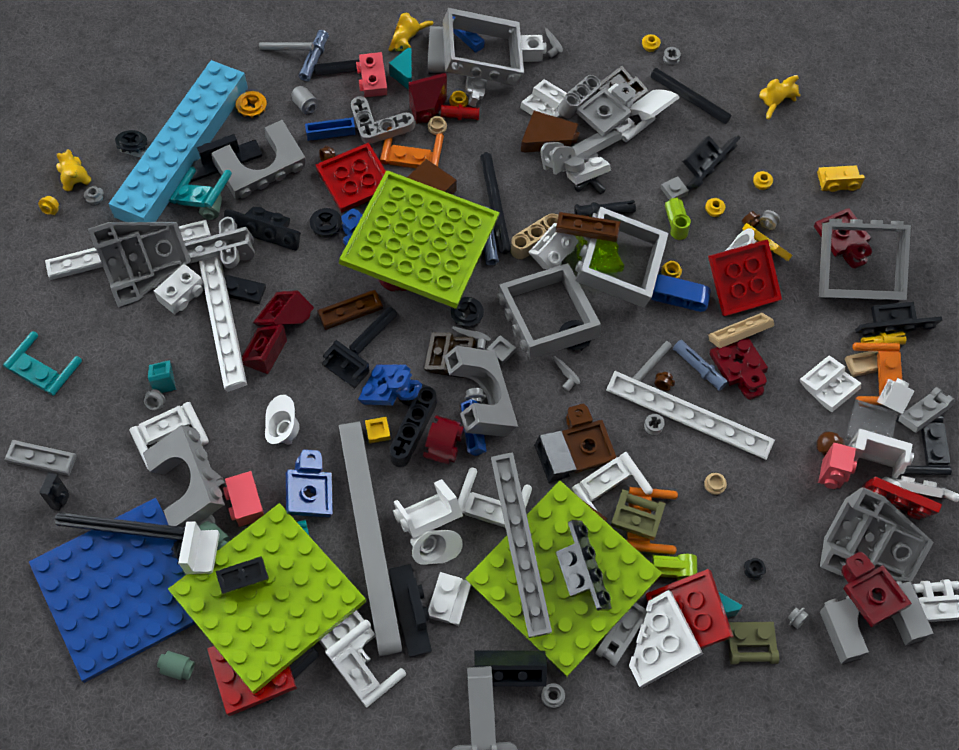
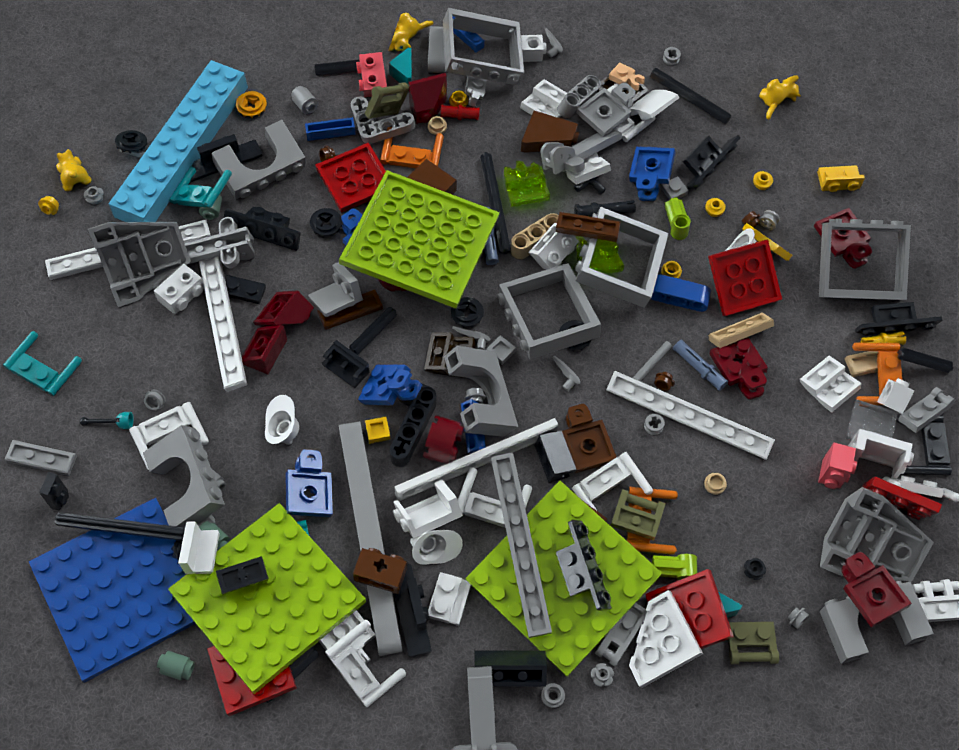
(123, 420): none -> hinge
(161, 377): teal slope -> none
(244, 498): coral brick -> none
(286, 46): light grey bar -> none
(313, 56): sand blue pin -> none
(339, 295): none -> light grey bracket
(389, 105): none -> olive plate
(389, 578): none -> reddish brown brick
(473, 460): none -> white tile
(525, 184): none -> clear neon green plate
(602, 681): none -> light grey plate
(625, 74): none -> light nougat plate
(650, 43): yellow plate -> none
(650, 177): none -> blue plate
(826, 440): reddish brown piece -> none
(925, 360): none -> black axle

